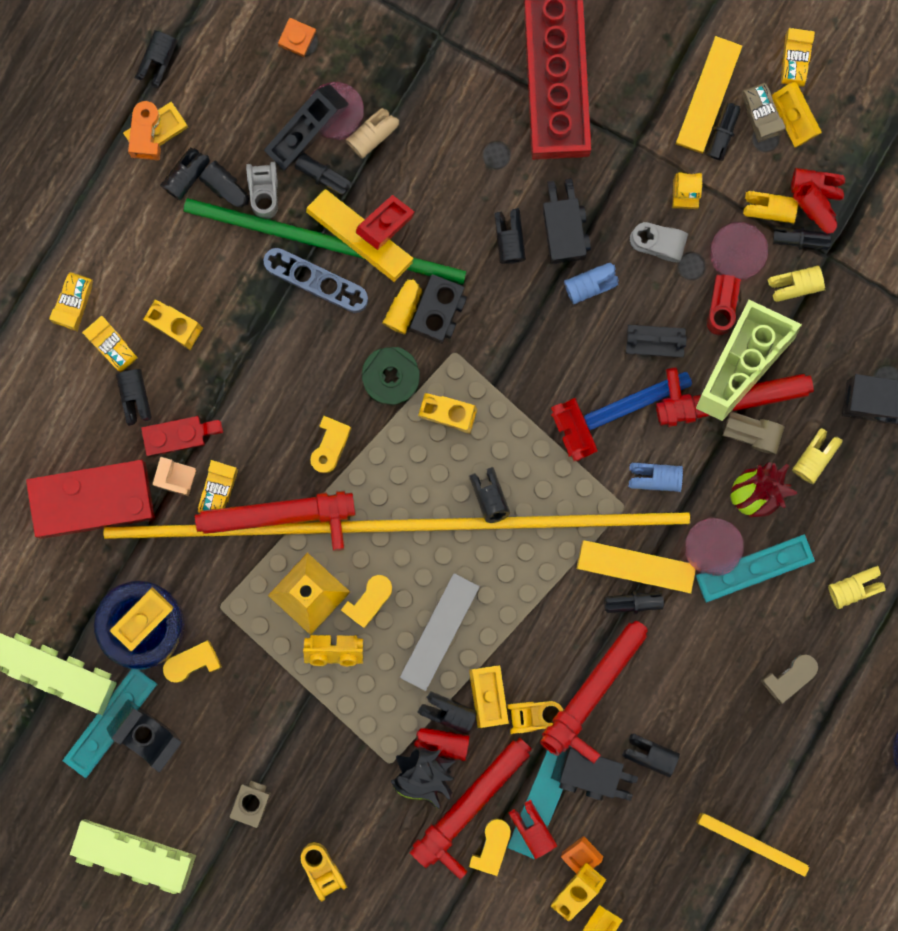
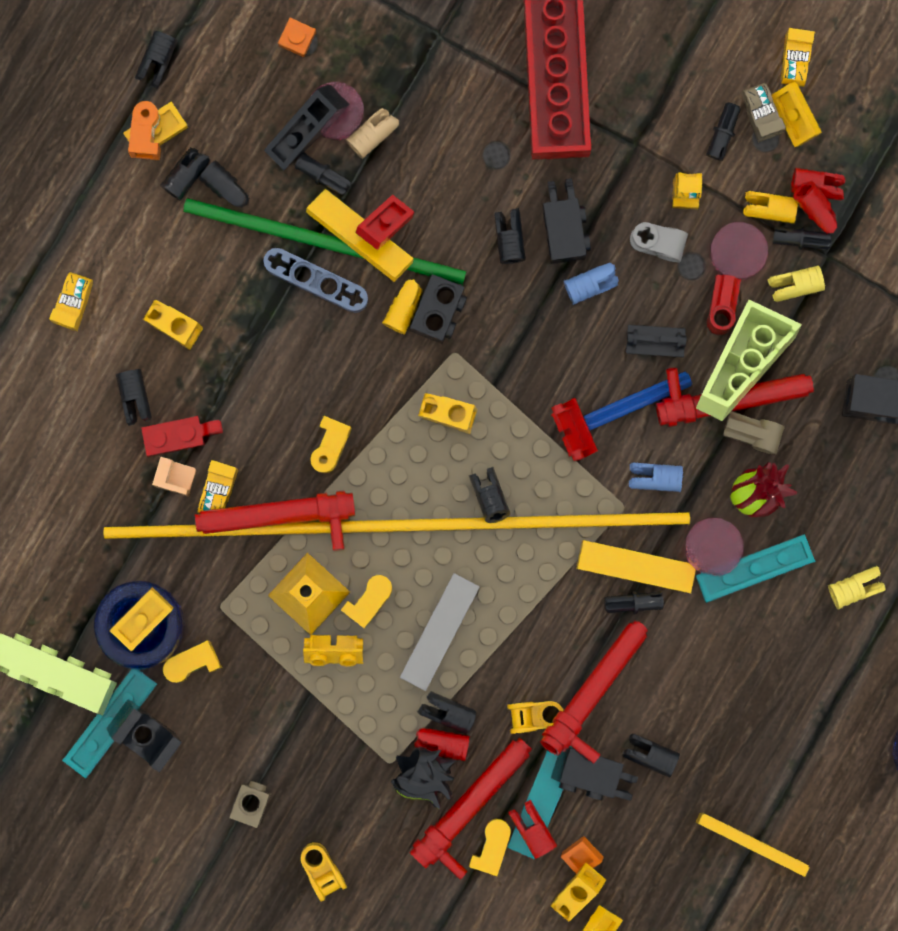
(90, 499): red brick -> none
(110, 344): yellow leg -> none
(132, 856): yellowish green wedge -> none
(263, 184): light grey piece -> none
(407, 375): dark green plate -> none
(488, 696): yellow plate -> none
(708, 95): yellow tile -> none
(800, 672): dark tan leg -> none
(813, 460): light yellow hinge -> none

